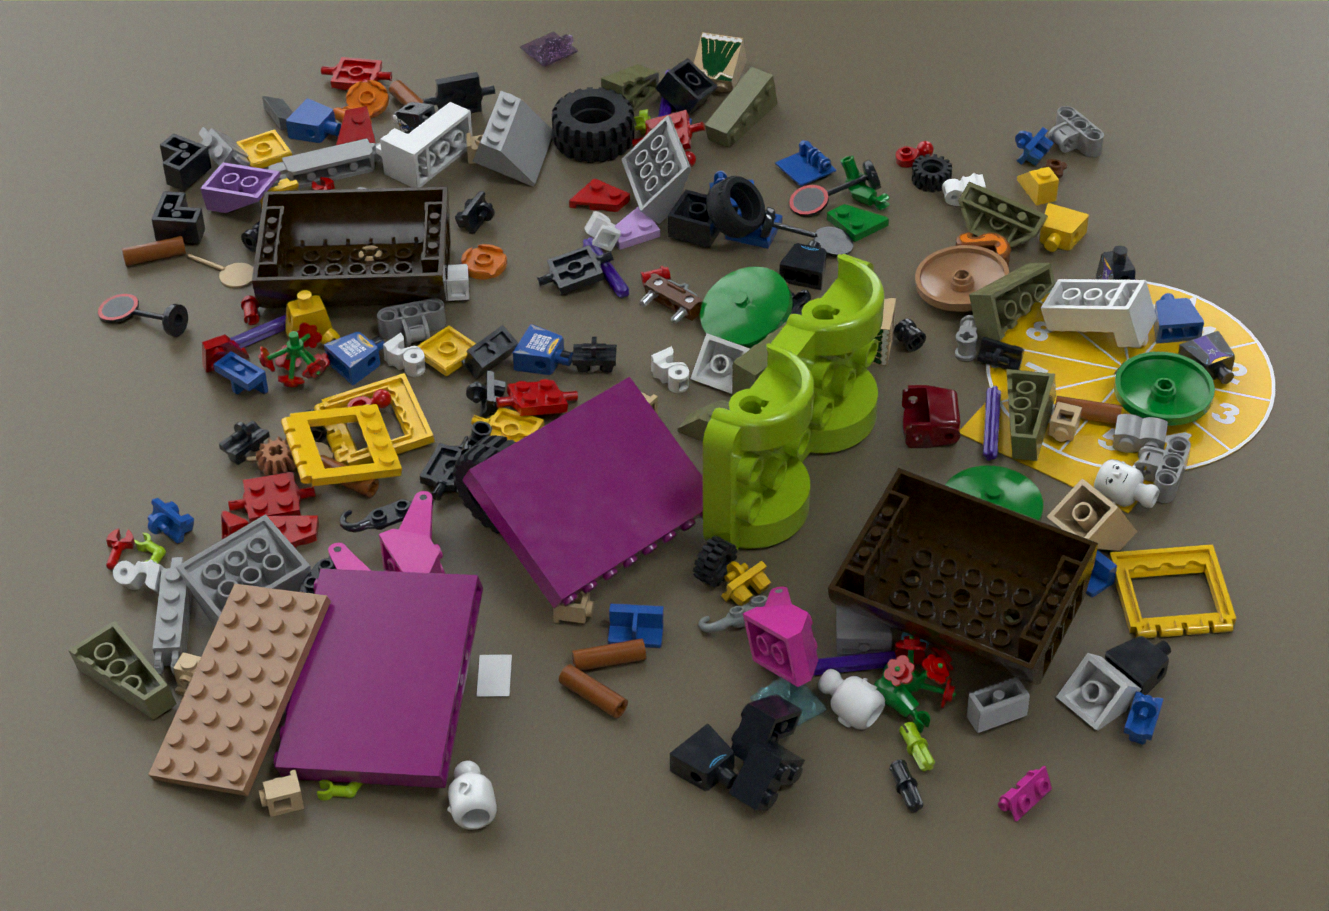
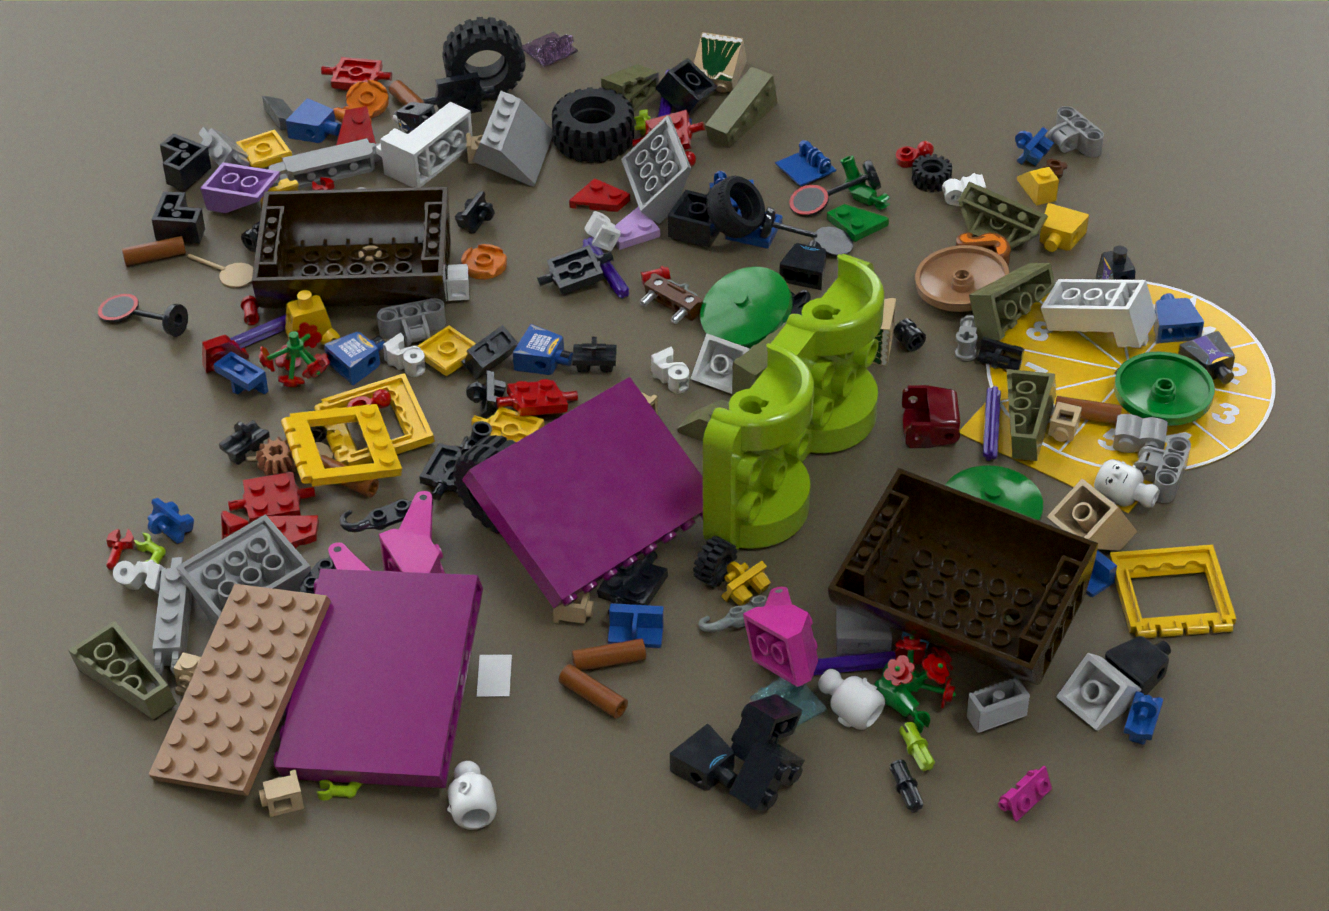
(481, 36): none -> black tyre
(634, 584): none -> black plate

